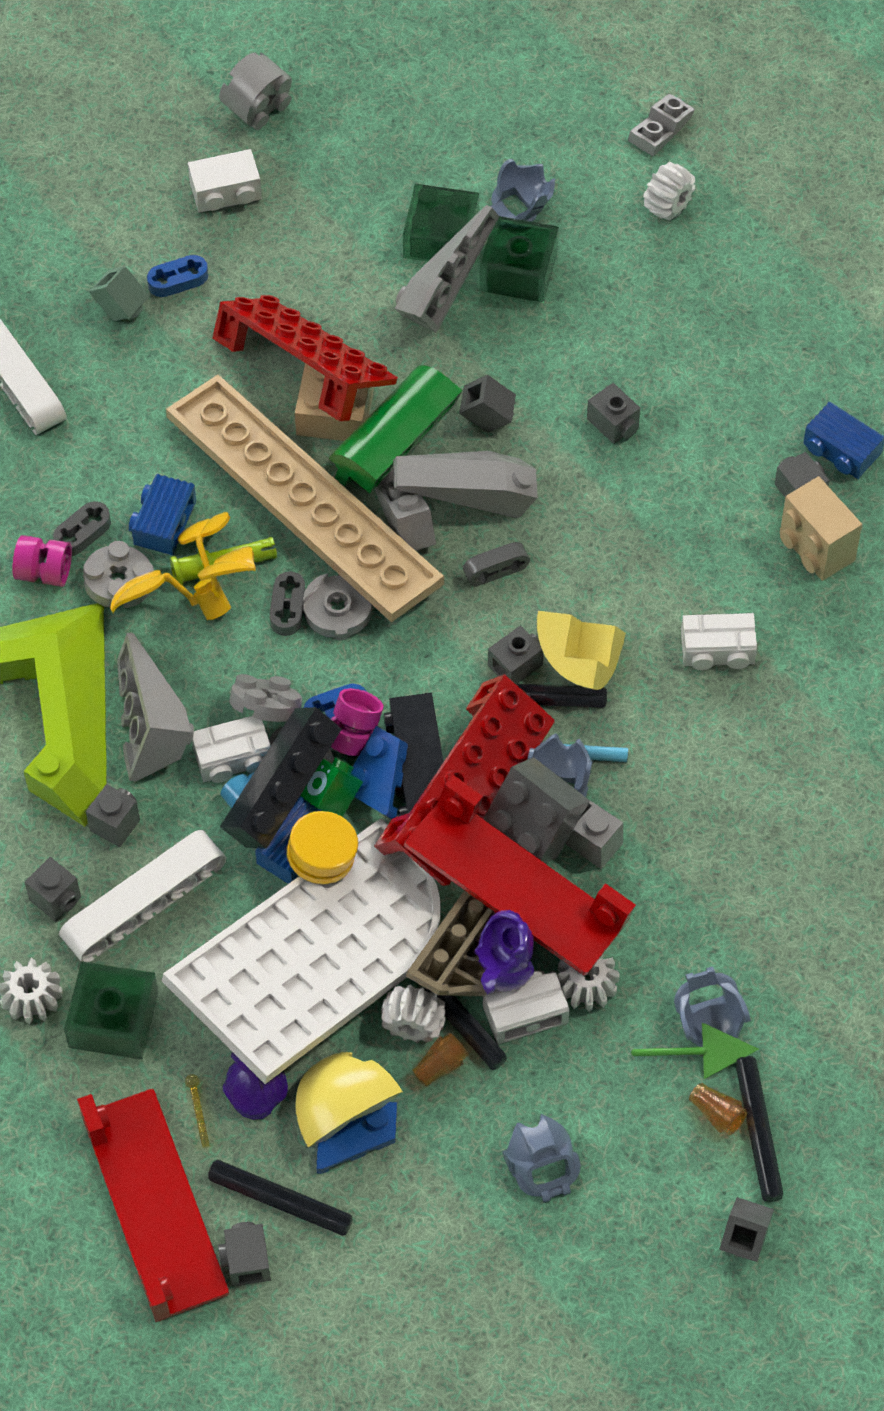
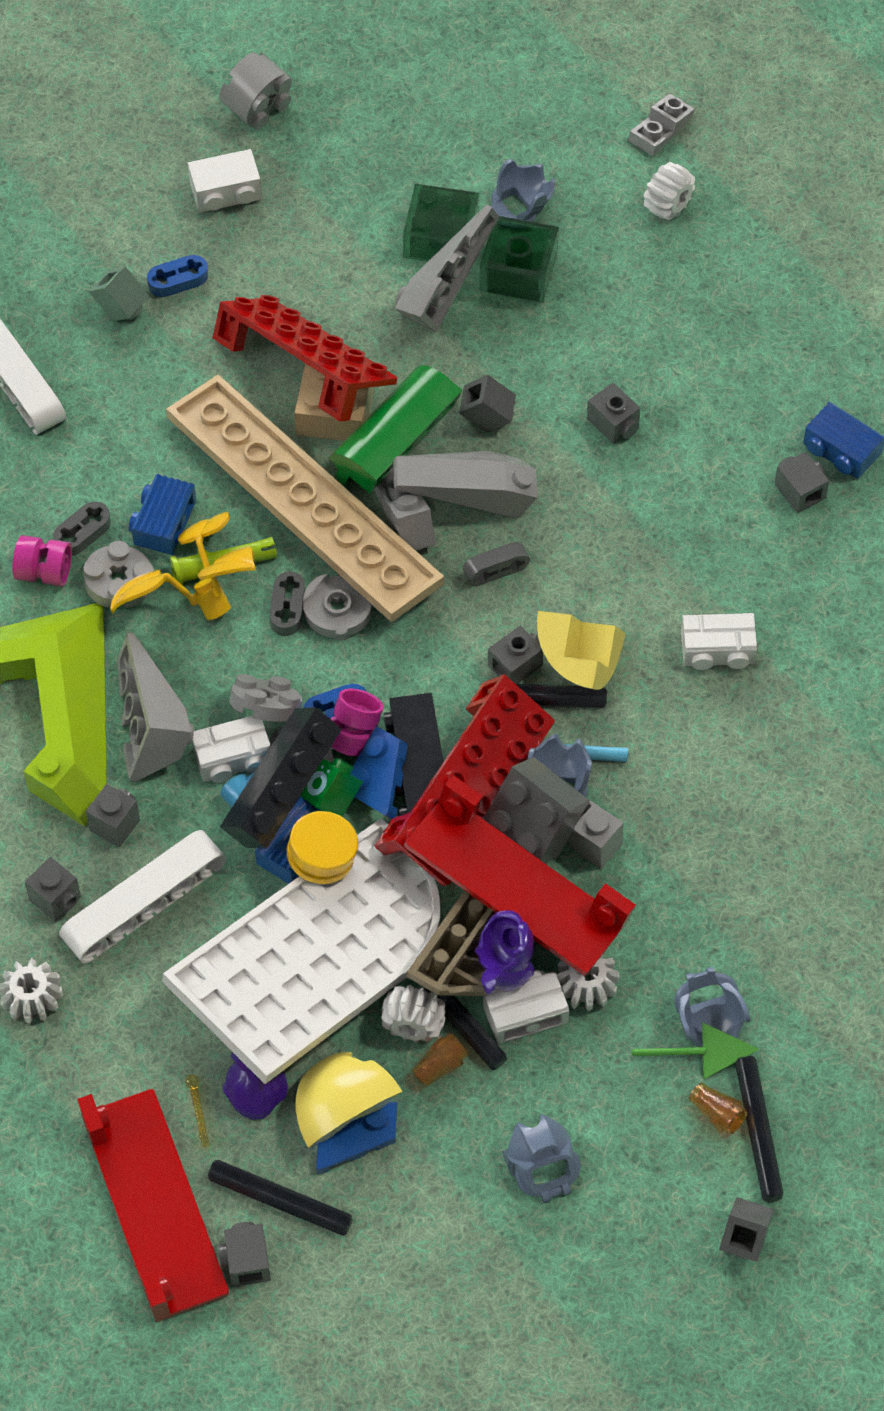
(111, 1010): clear green brick -> none
(820, 529): tan brick -> none

